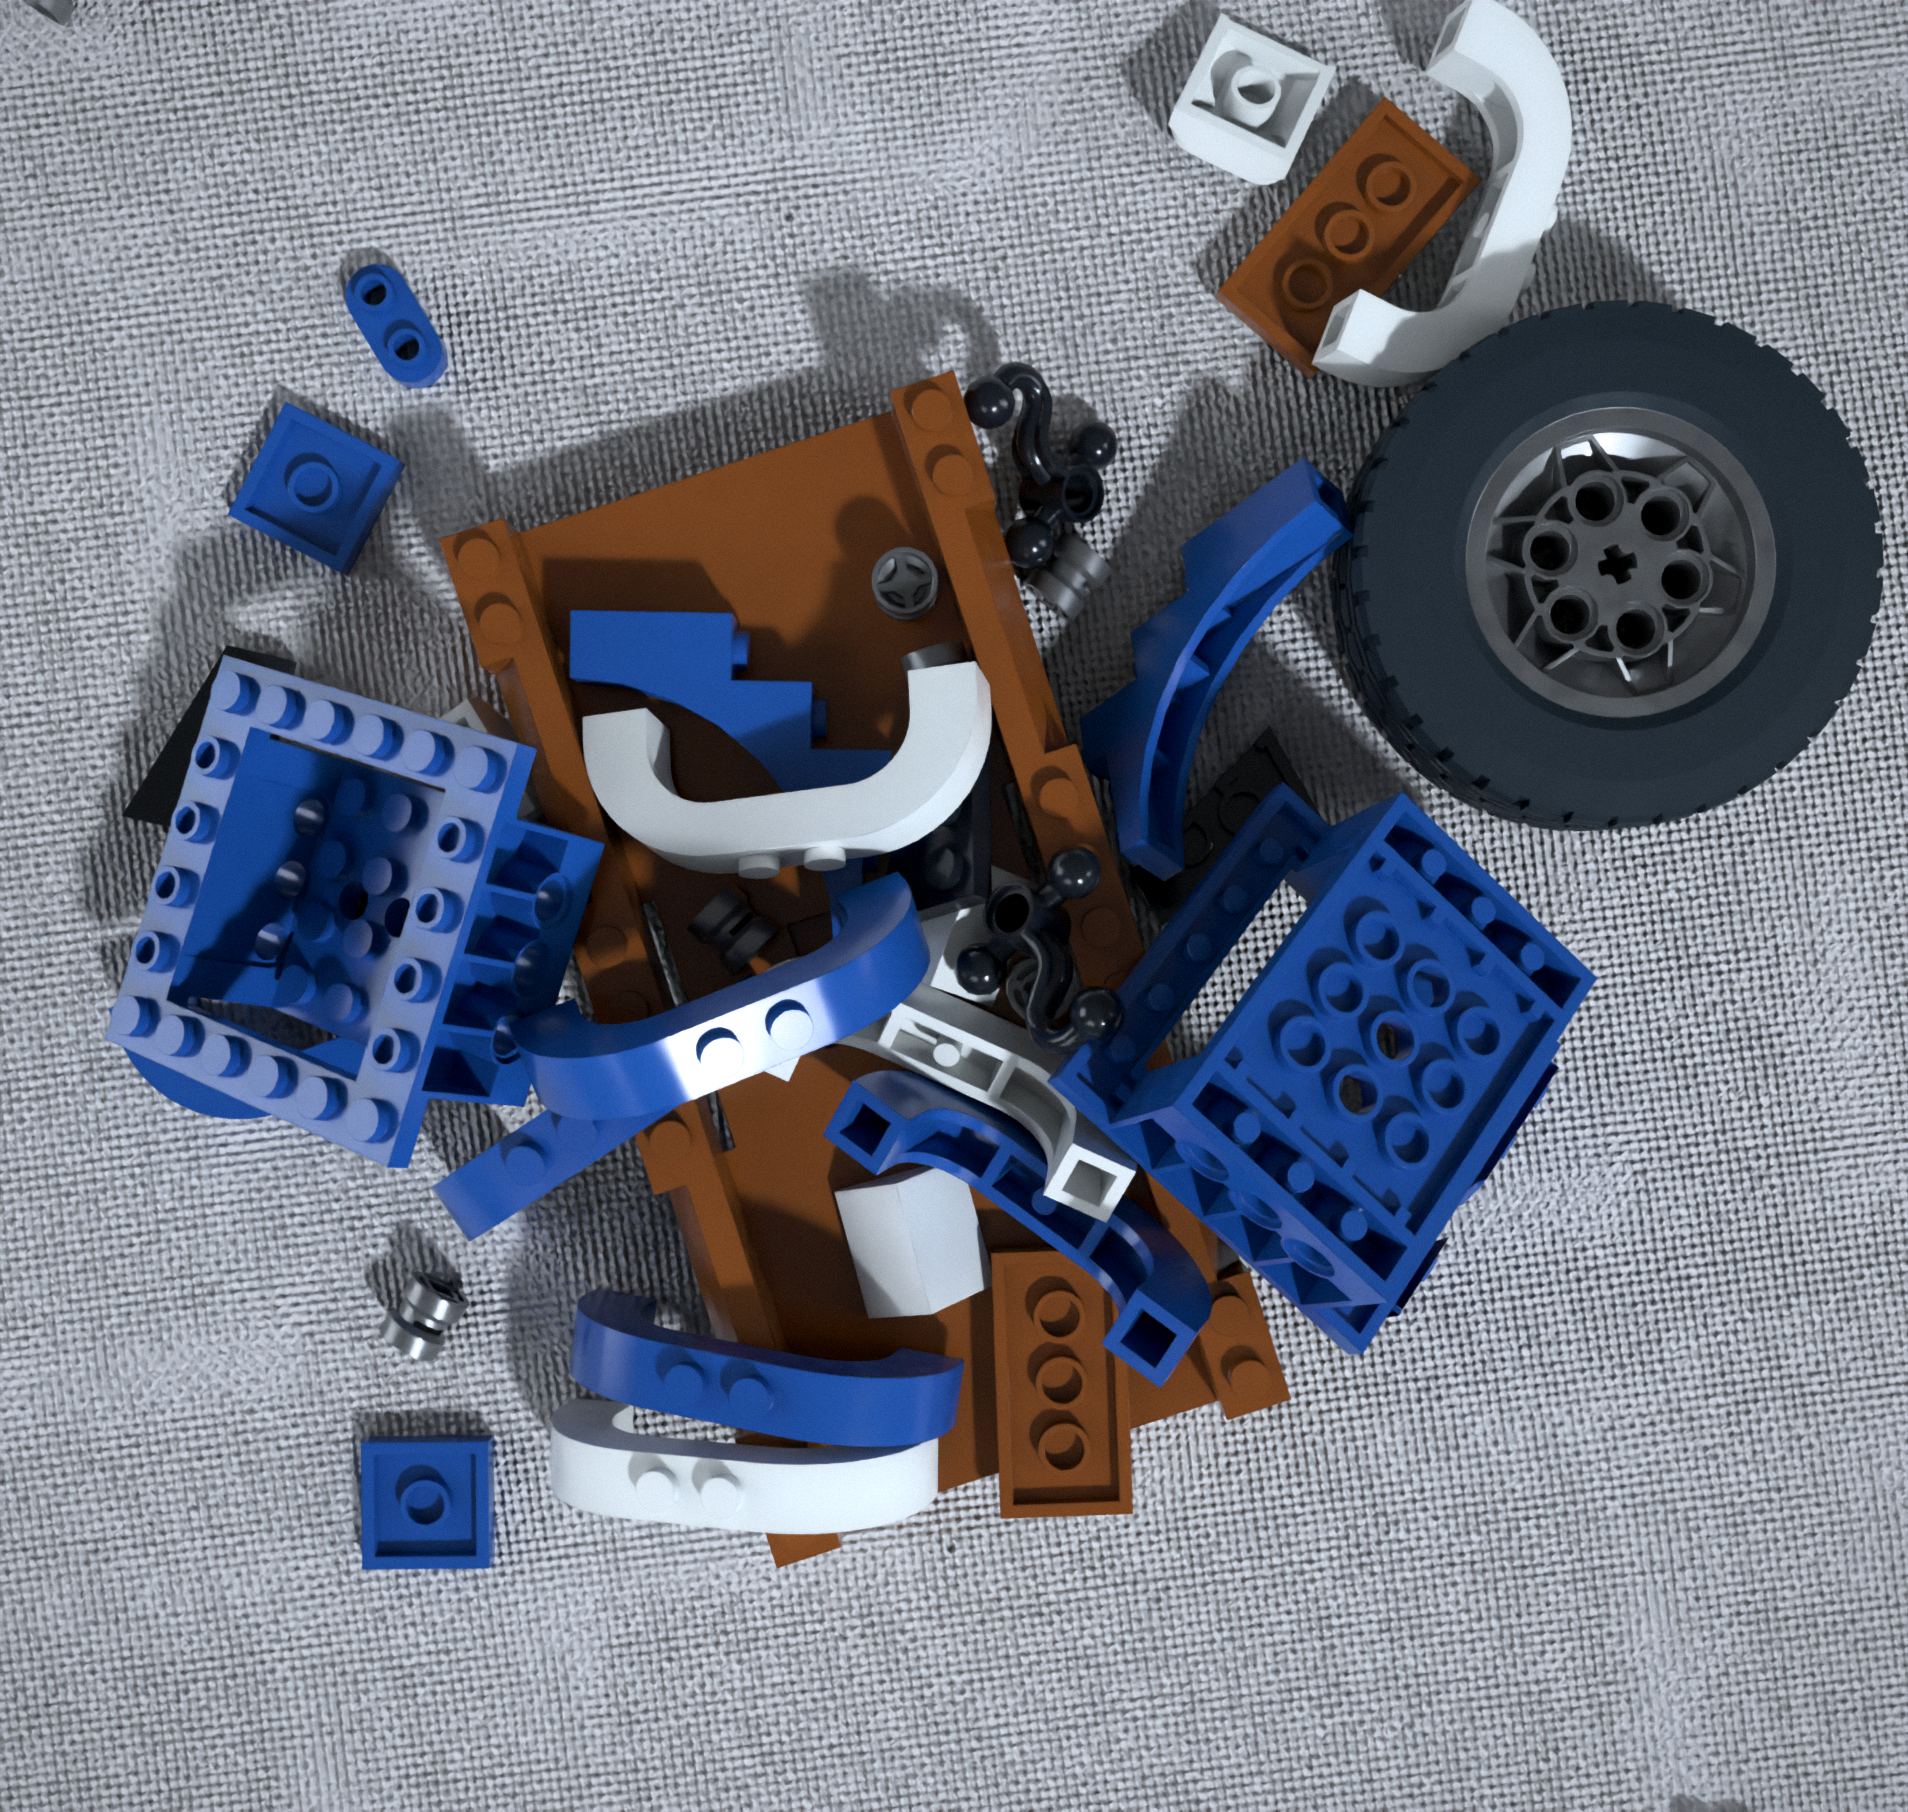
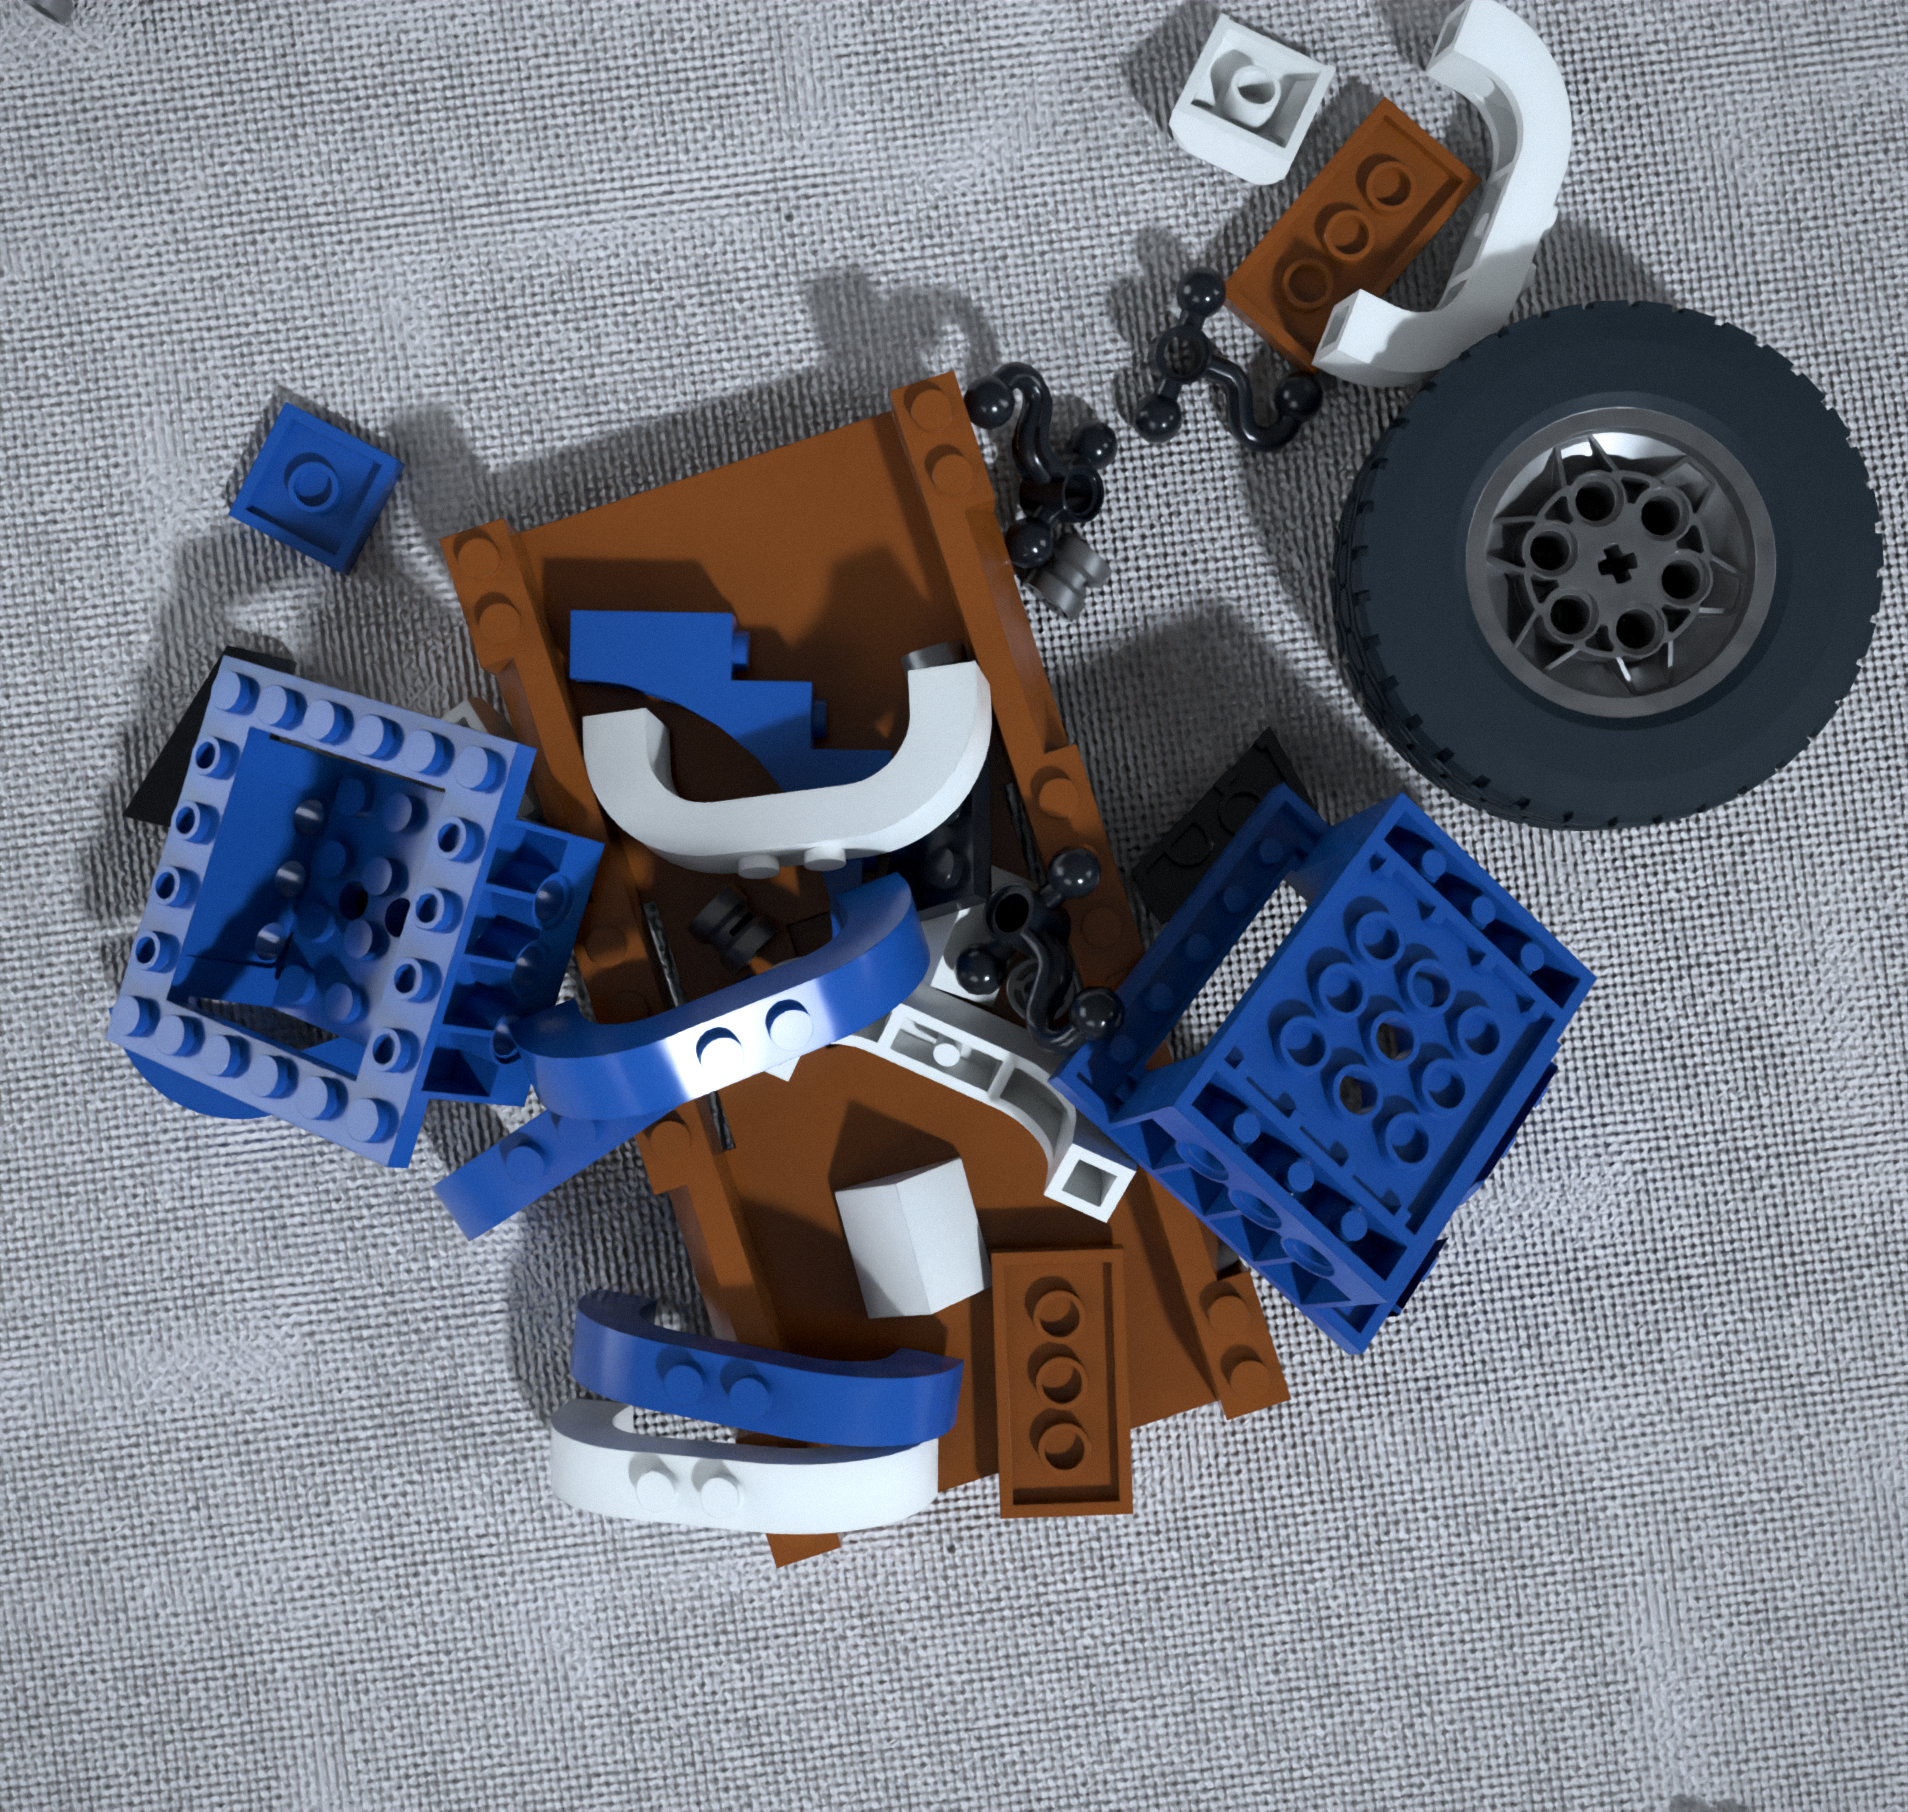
(394, 324): blue plate -> none
(424, 1316): flat silver wheel -> none
(427, 1502): blue tile -> none
(904, 572): flat silver wheel -> none
(1141, 1265): blue arch -> none
(1160, 416): none -> black piece
(1184, 653): blue arch -> none

